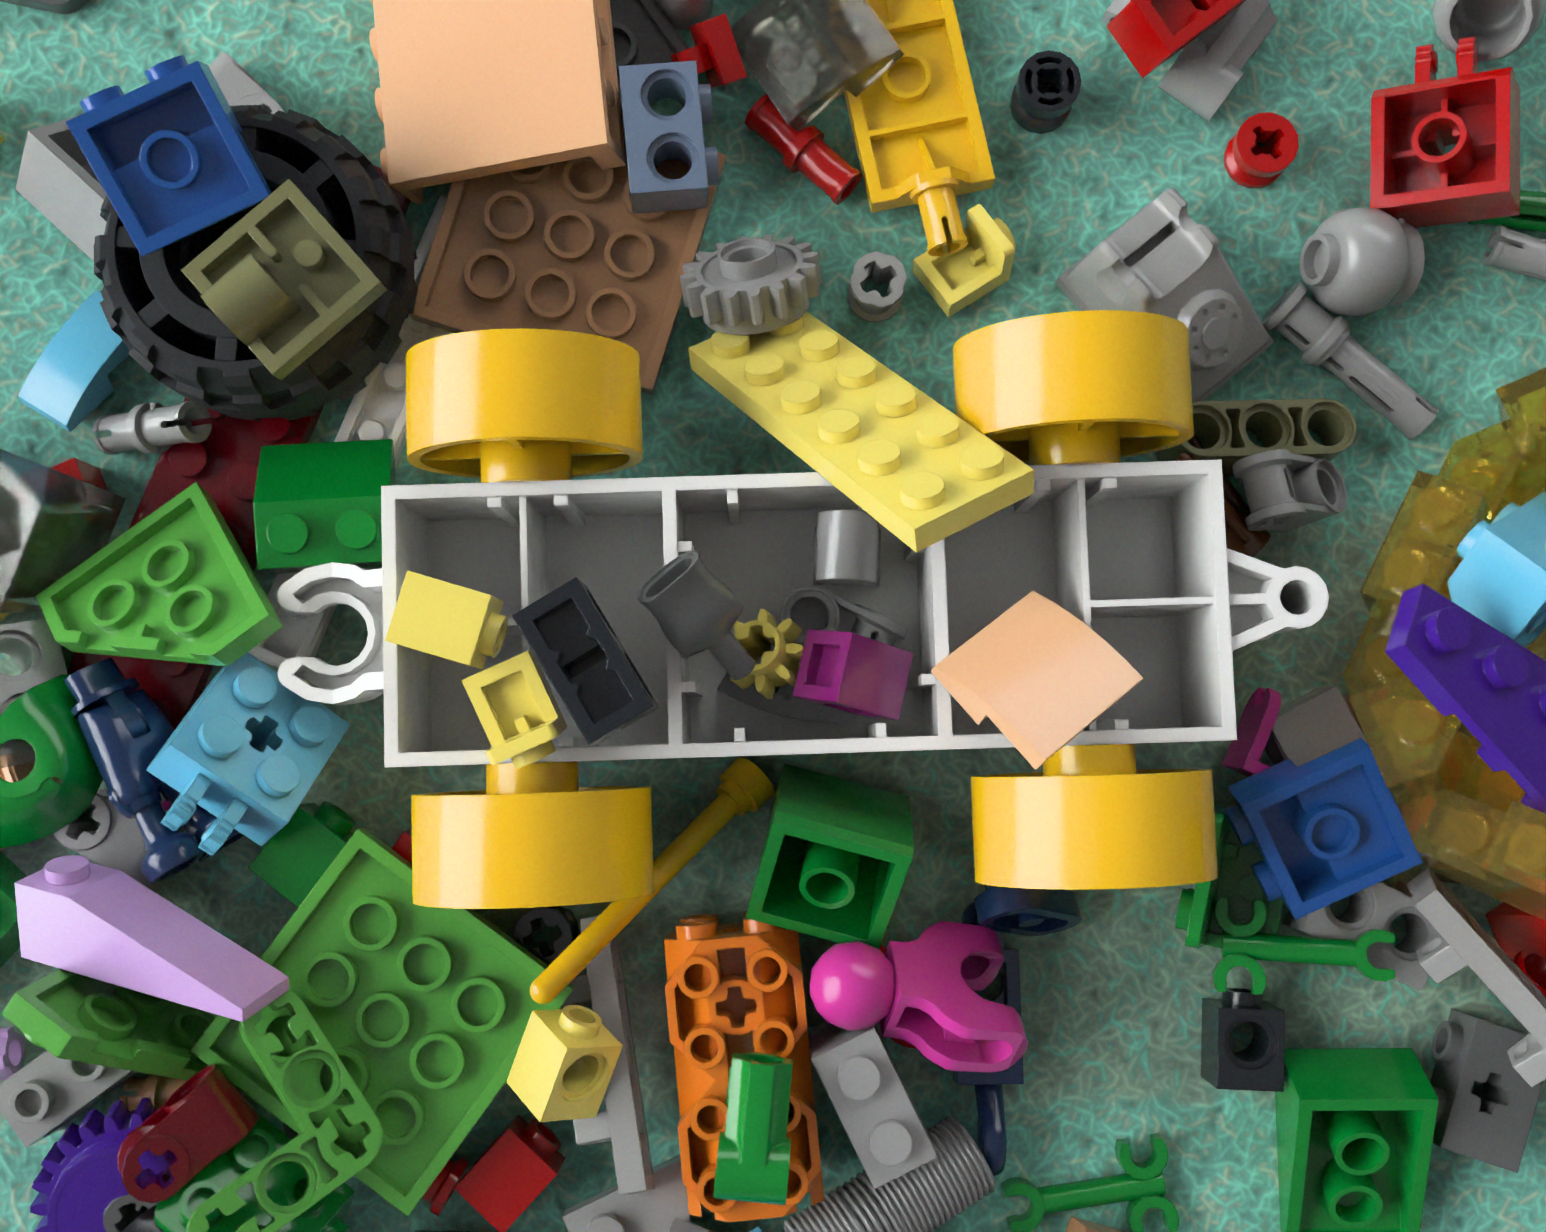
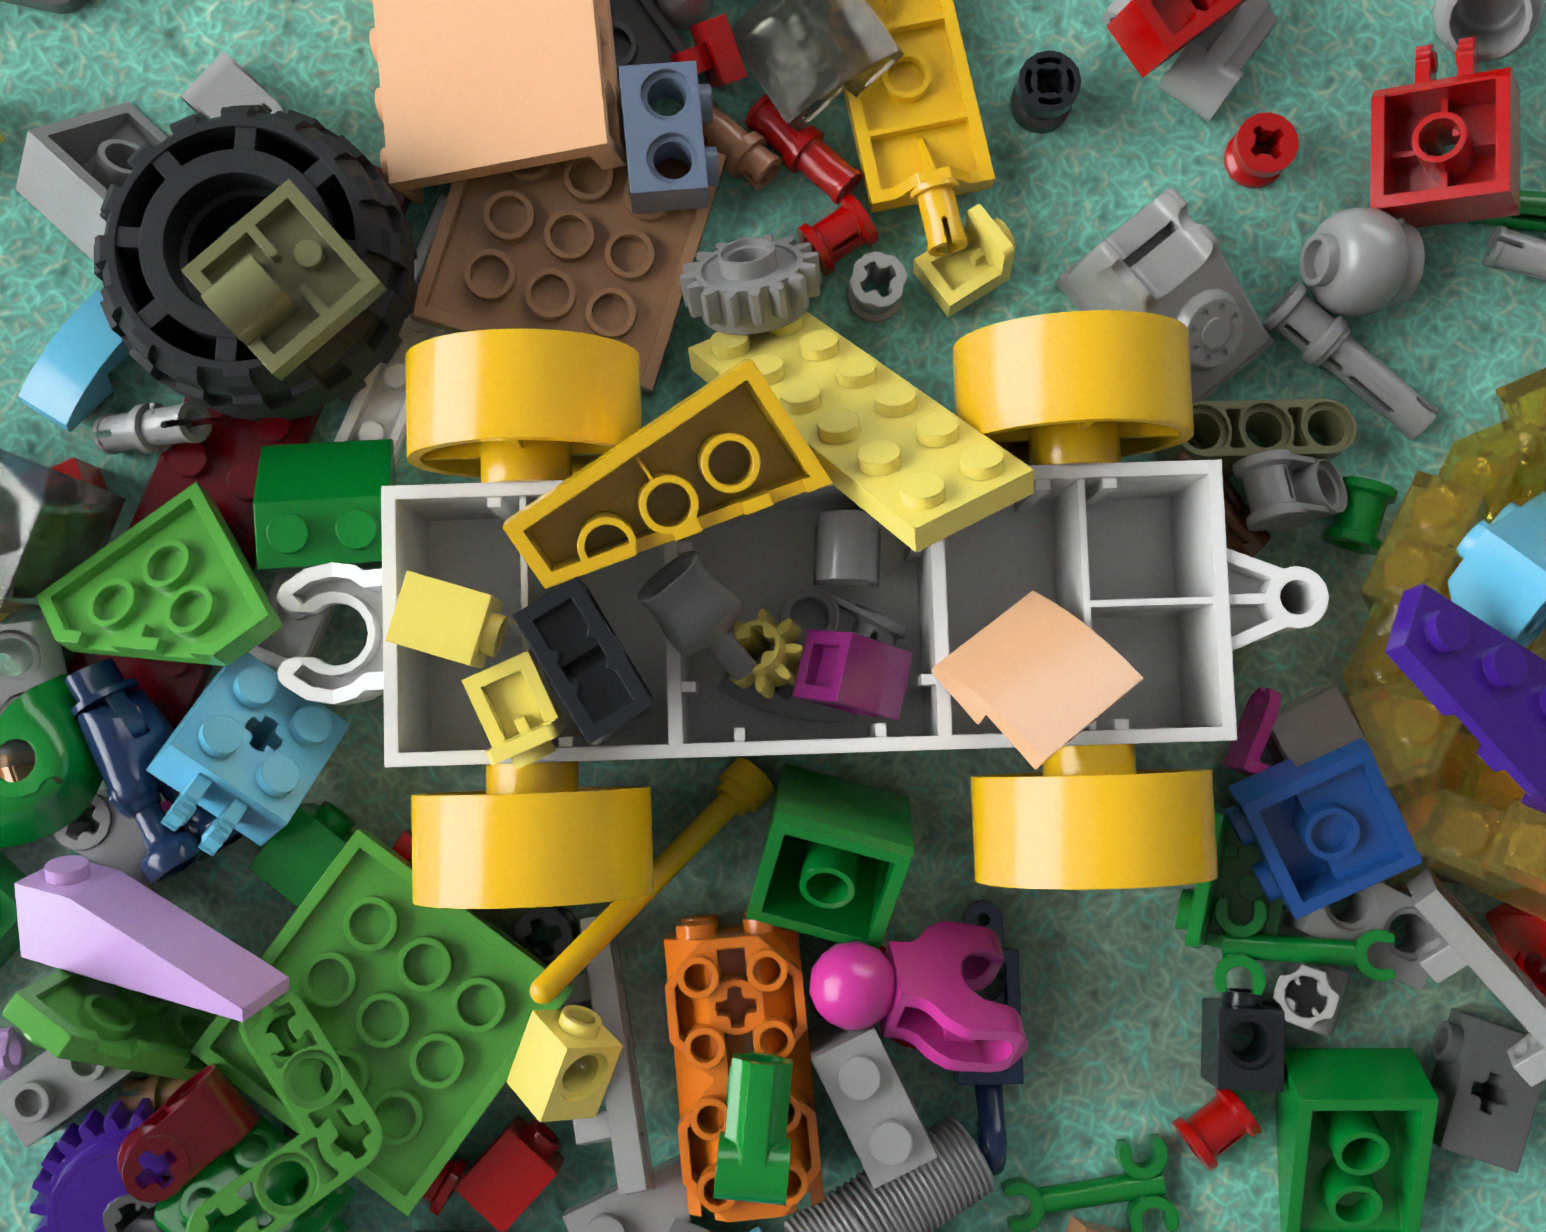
(169, 154): blue plate -> none
(685, 471): none -> yellow wedge
(745, 151): none -> nougat pin
(839, 233): none -> red bush
(1027, 910): dark blue plate -> none
(1216, 1127): none -> red bush
(1311, 995): none -> light grey piece
(1361, 521): none -> green bush

